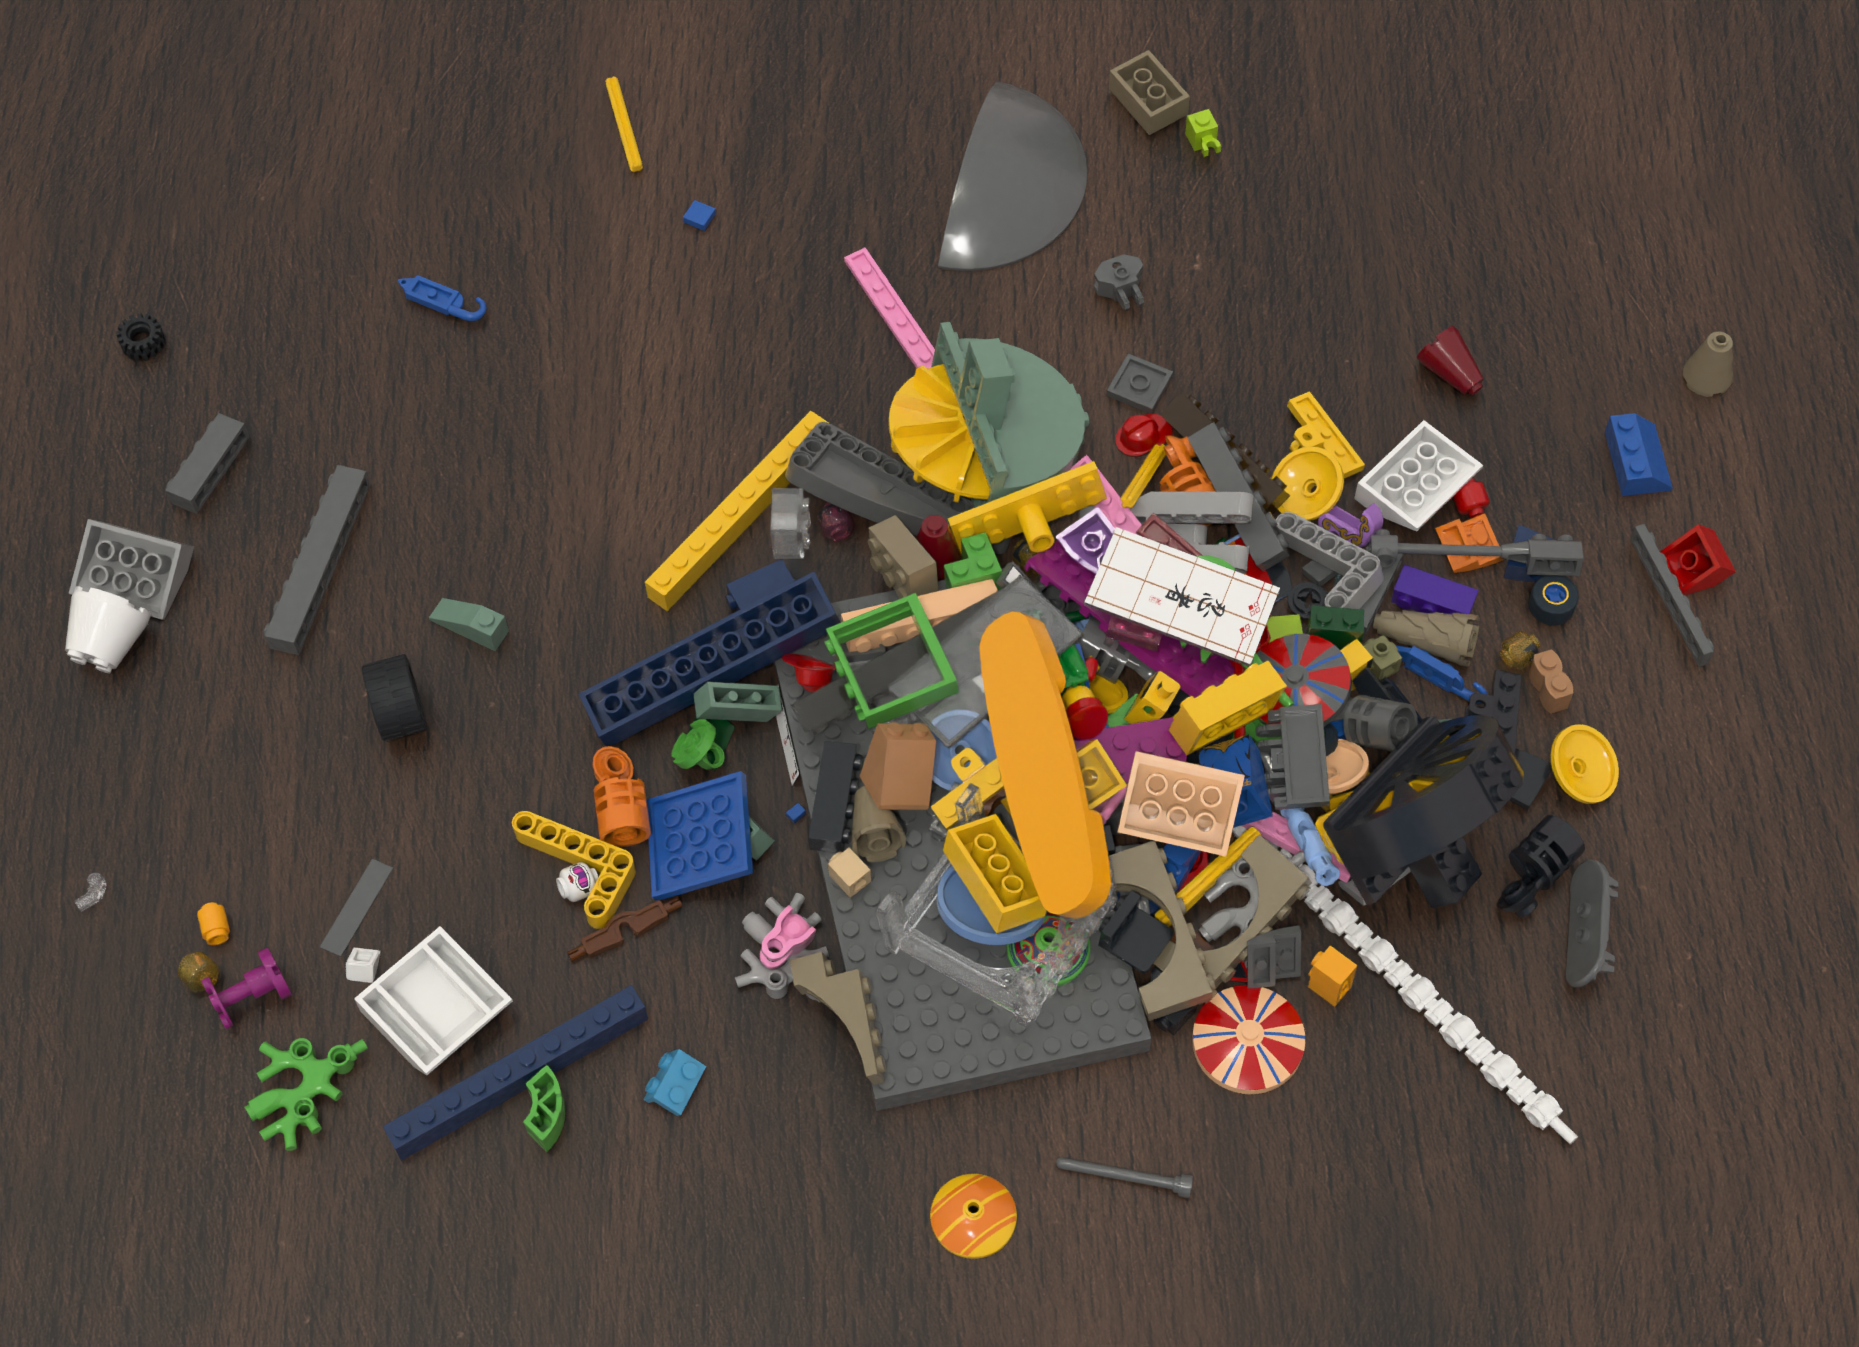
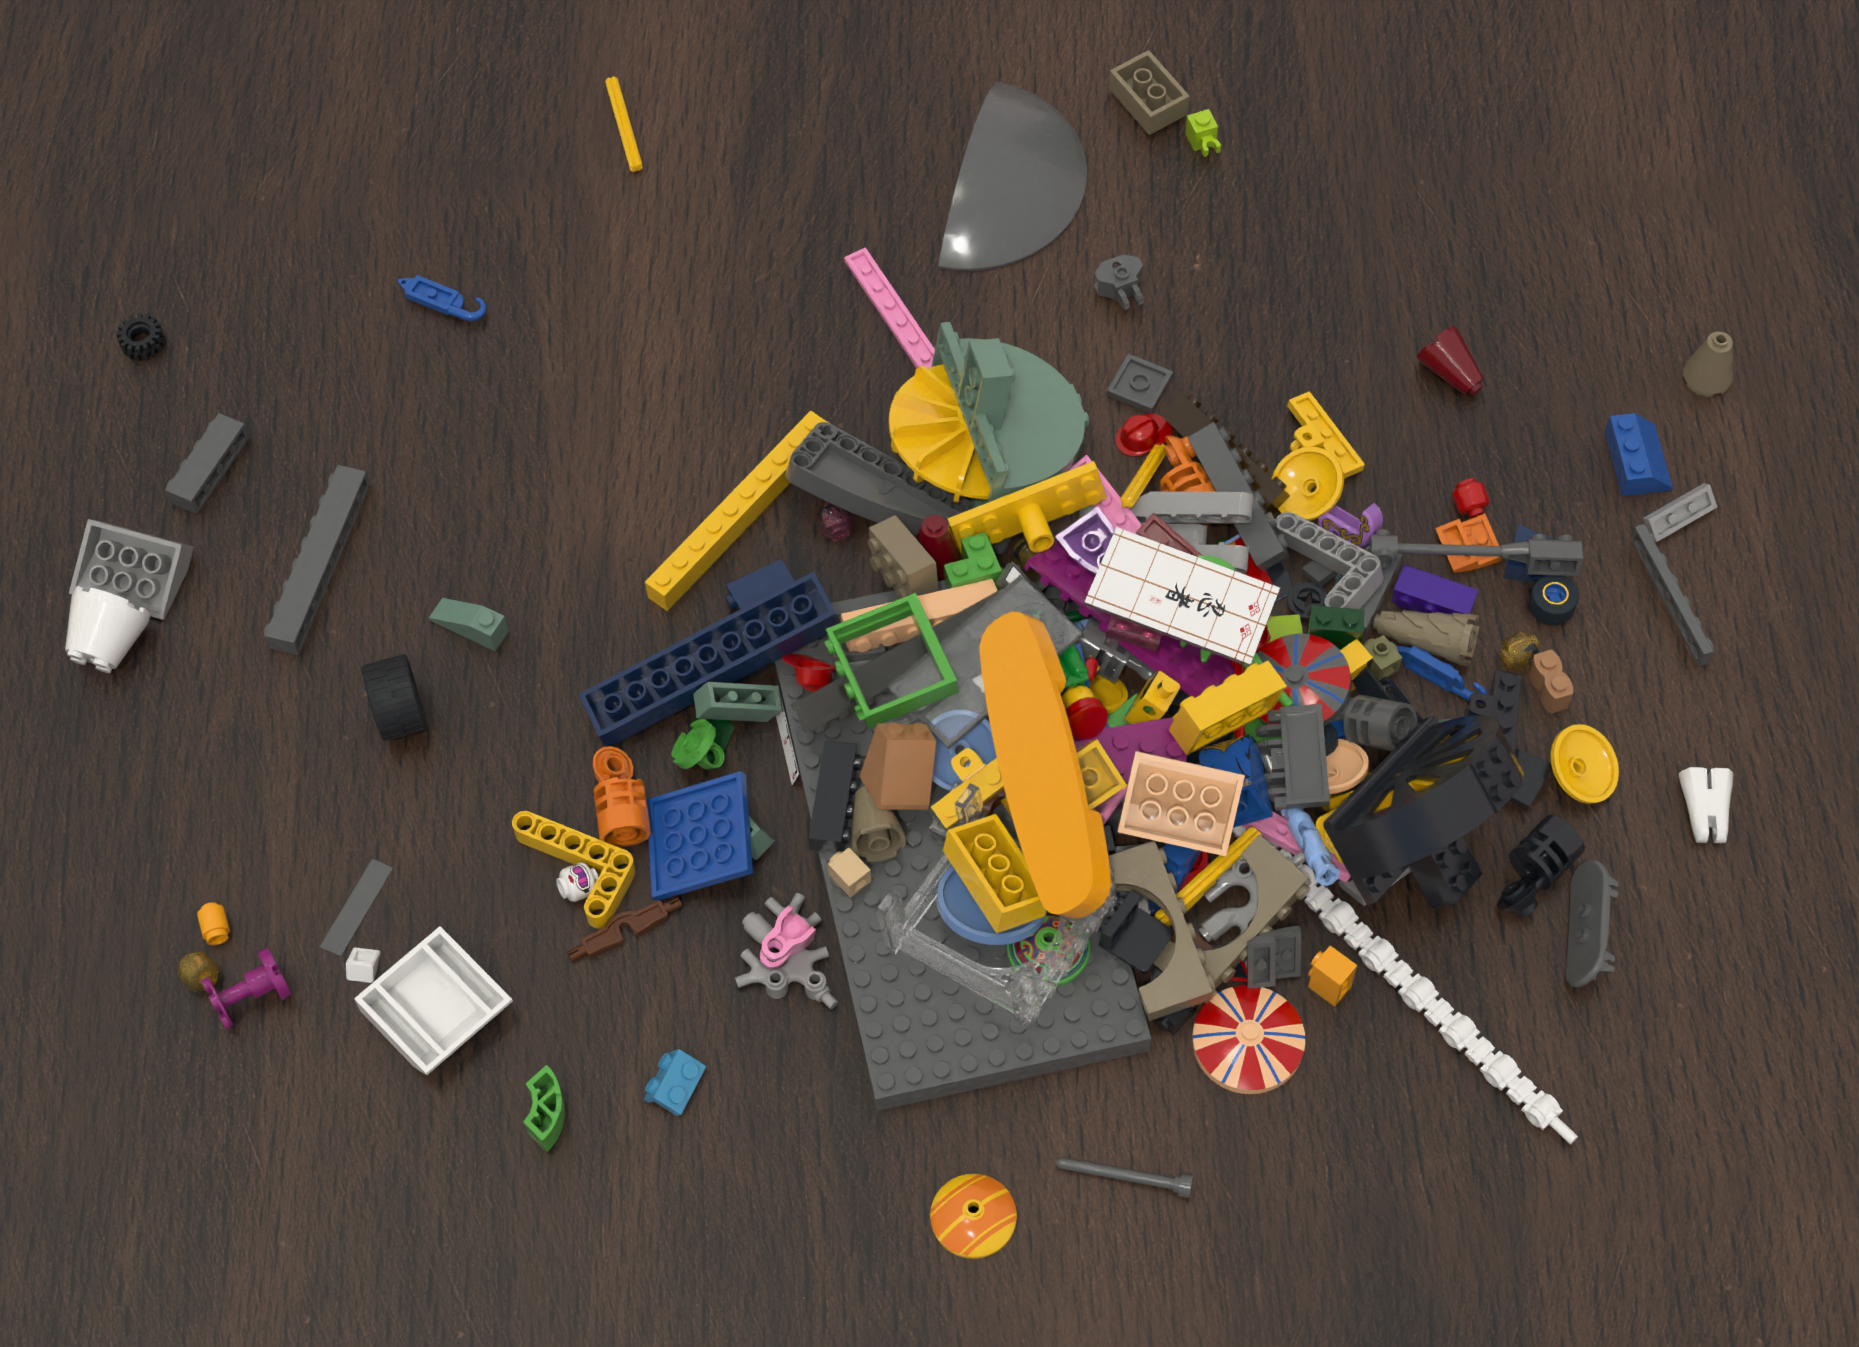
(95, 892): clear arm -> none
(299, 1100): bright green plant -> none
(510, 1074): dark blue brick -> none
(699, 215): blue tile -> none
(789, 523): clear brick -> none
(795, 813): blue piece -> none
(849, 999): dark tan arch -> none
(1417, 477): white slope -> none
(1680, 512): none -> light grey plate
(1698, 560): red slope -> none
(1708, 801): none -> white piece

